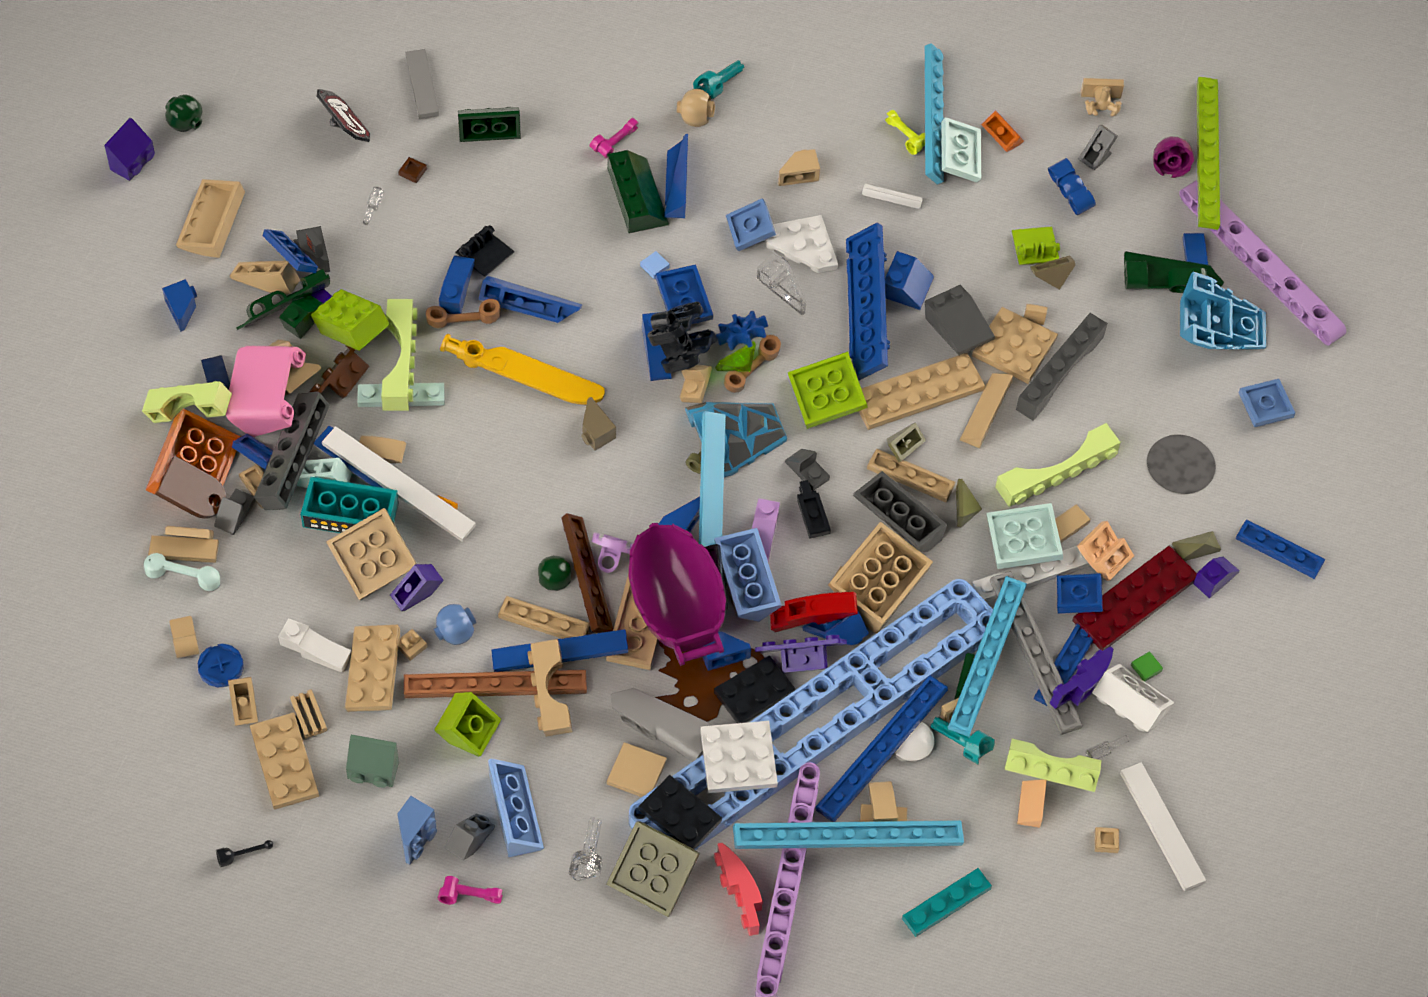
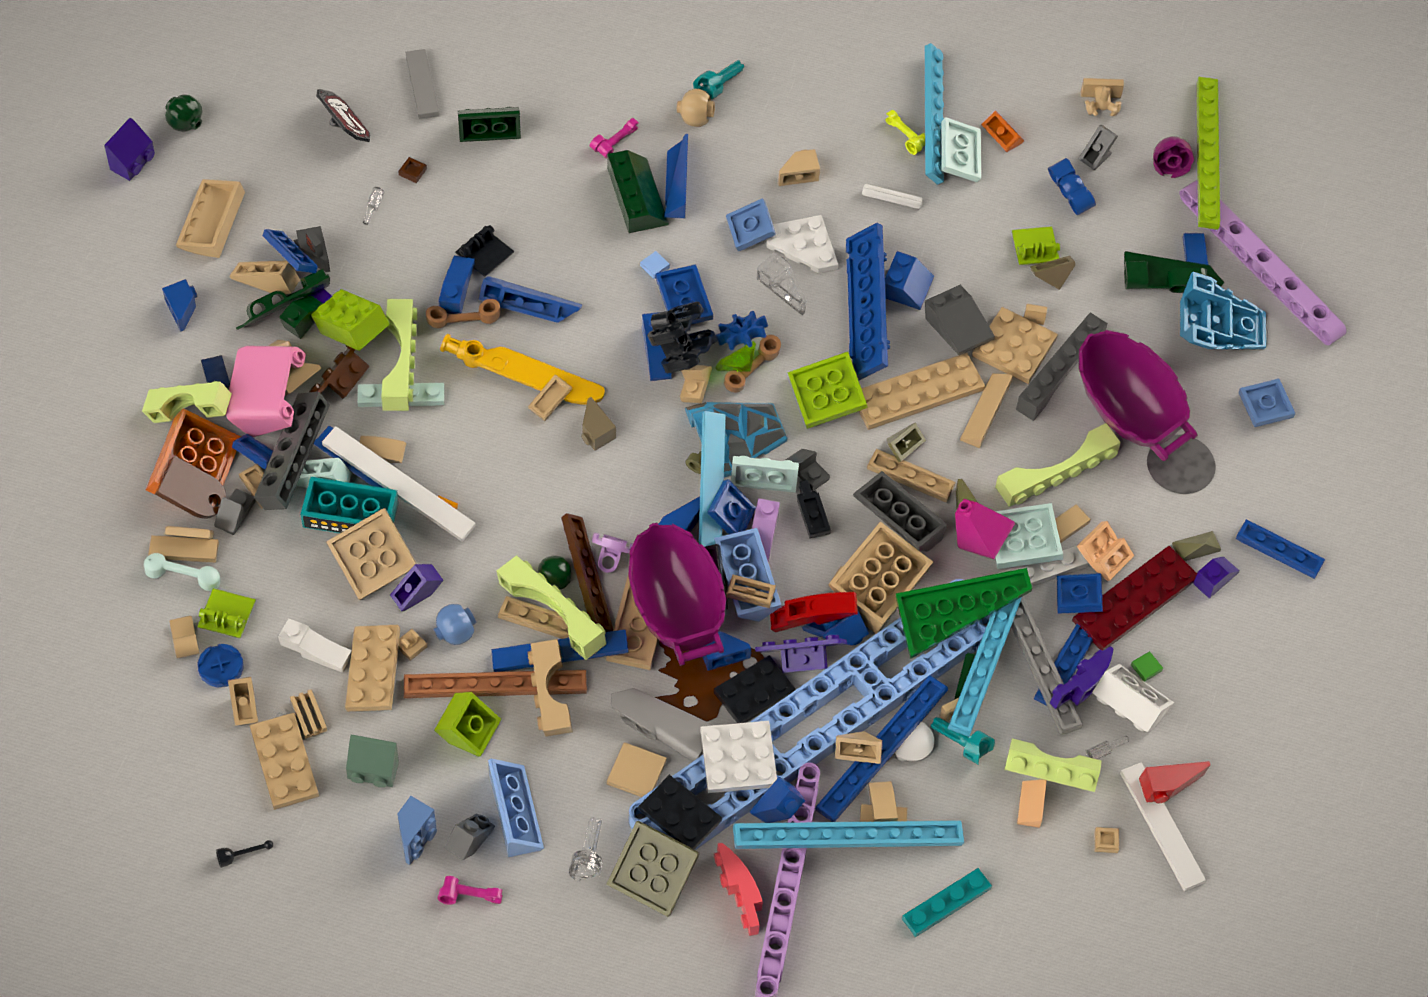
(226, 613): none -> lime hinge
(522, 581): none -> yellowish green arch
(550, 397): none -> tan tile
(731, 508): none -> blue tile
(751, 595): none -> tan tile
(764, 473): none -> light aqua plate
(778, 802): none -> blue slope
(858, 747): none -> tan slope
(945, 609): none -> green wing
(981, 529): none -> dark pink slope
(1135, 391): none -> magenta windscreen
(1166, 781): none -> slope

